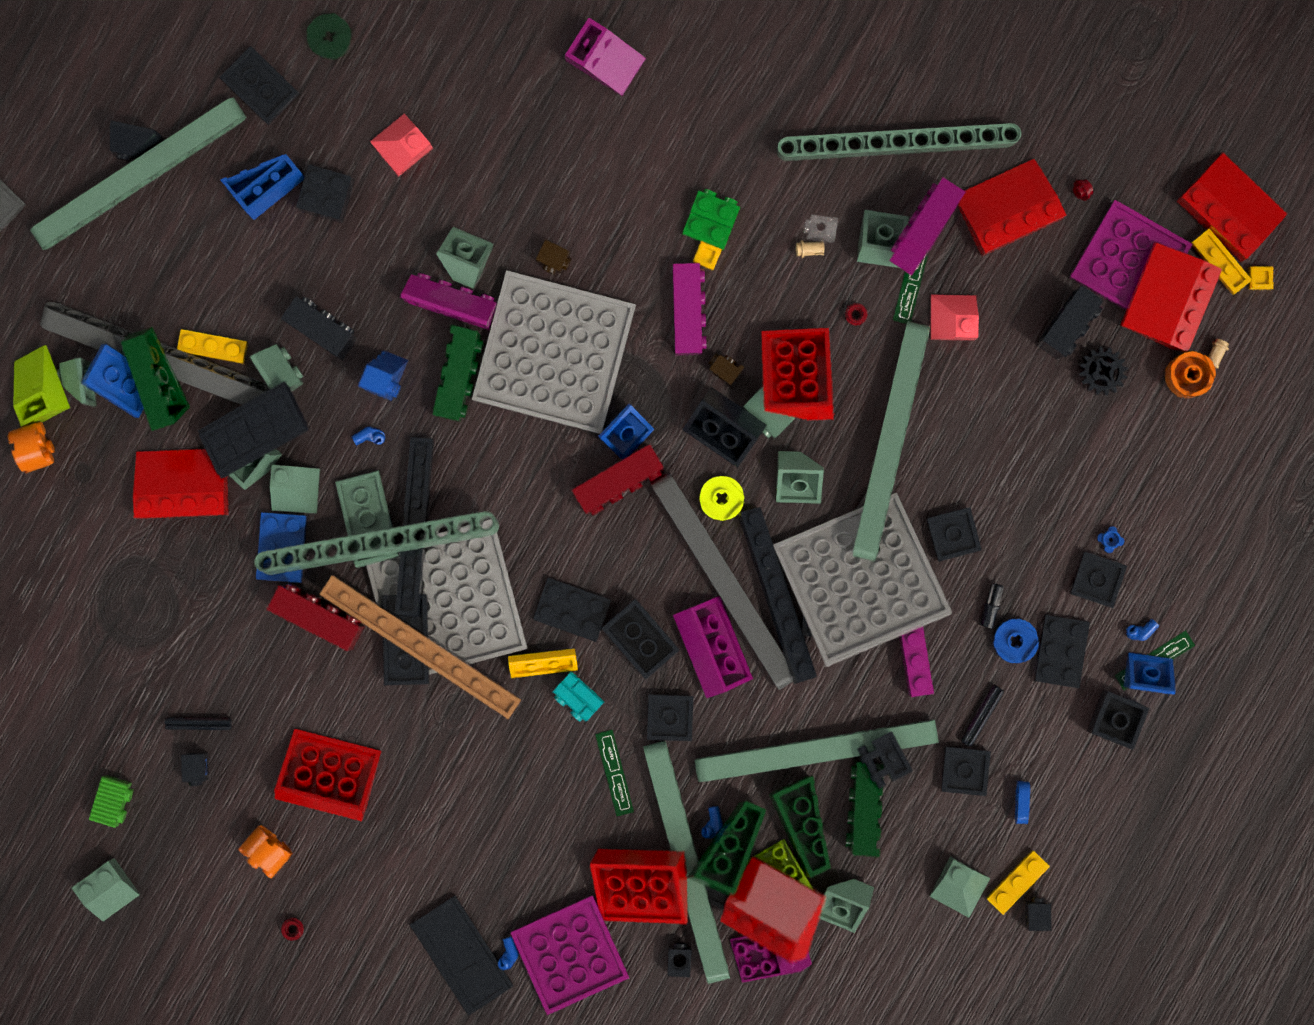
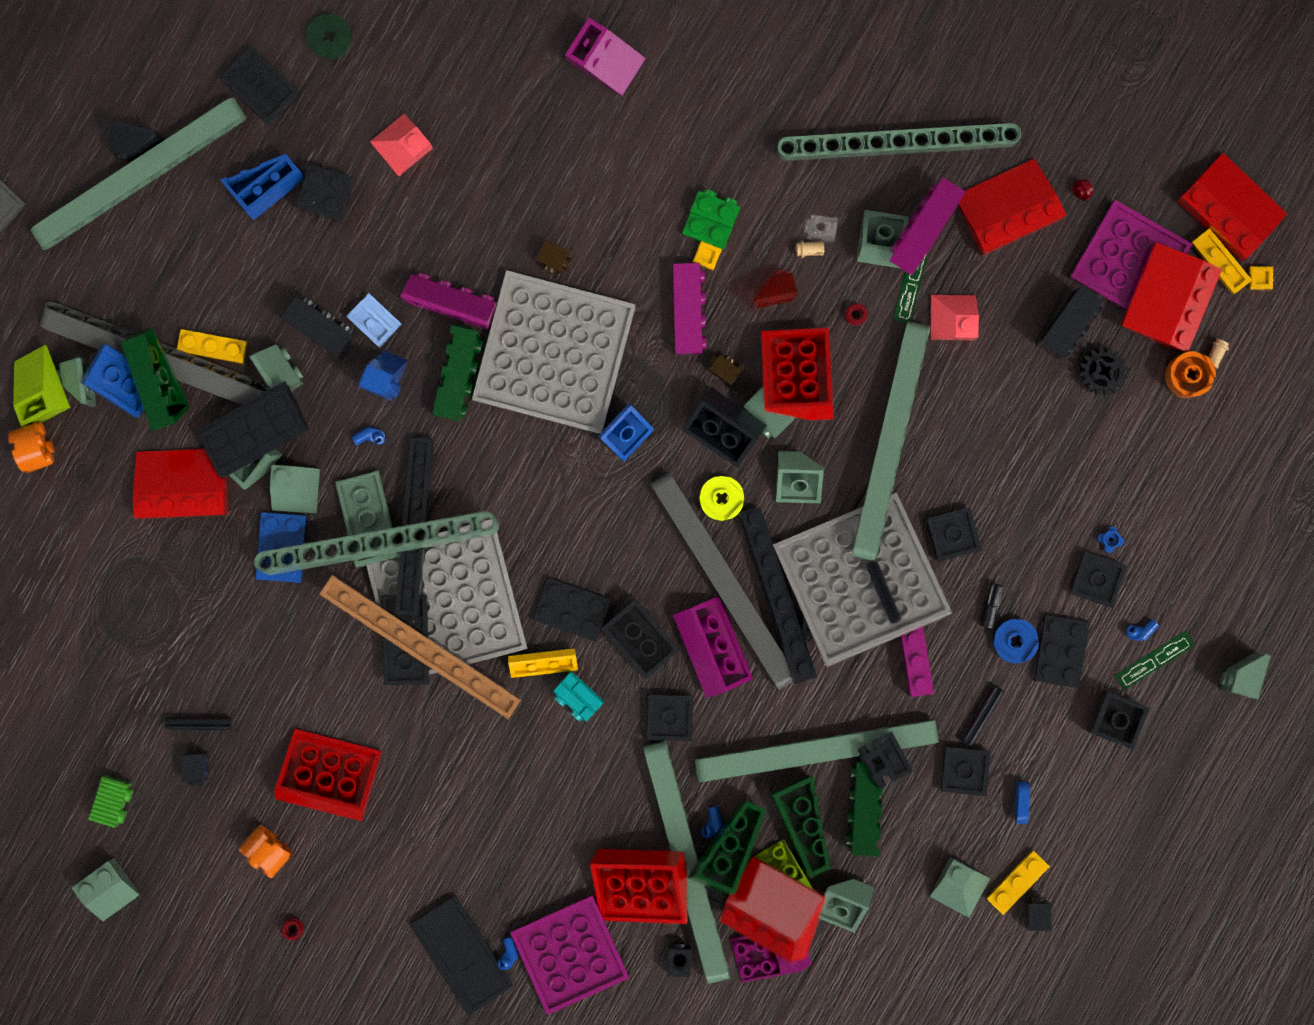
(315, 617): dark red brick -> none
(374, 320): none -> light blue plate
(464, 256): sand green slope -> none
(614, 773): dark green sticker -> none
(618, 479): dark red brick -> none
(776, 290): none -> clear red slope
(883, 592): none -> black axle
(1150, 673): blue slope -> none
(1246, 676): none -> sand green slope

